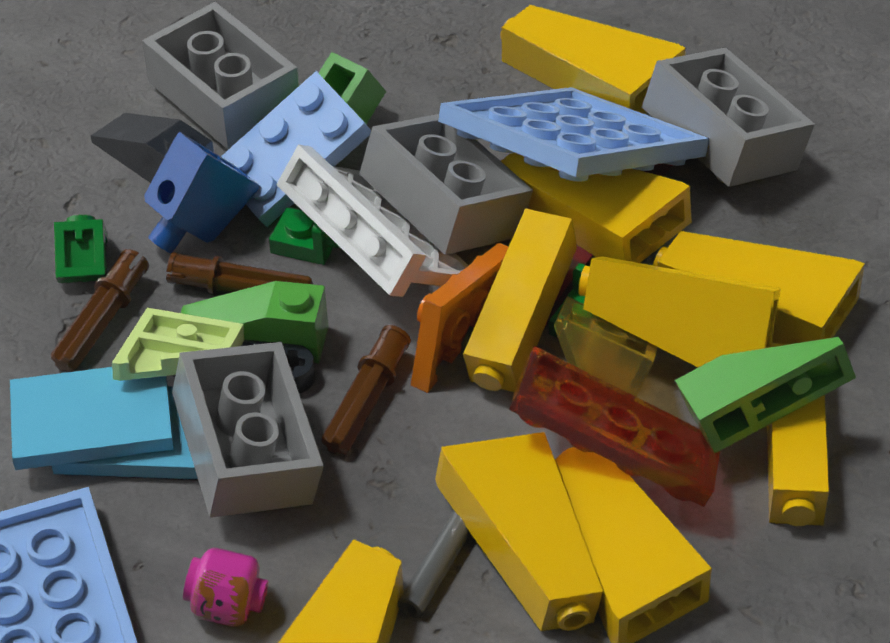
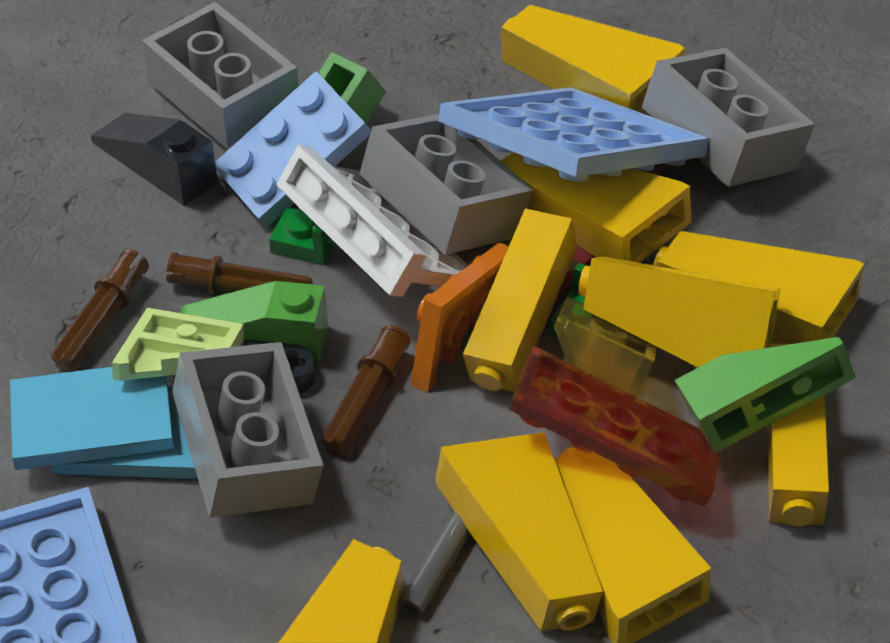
(80, 249): green bracket -> none
(195, 193): blue torso -> none
(224, 587): dark pink head -> none

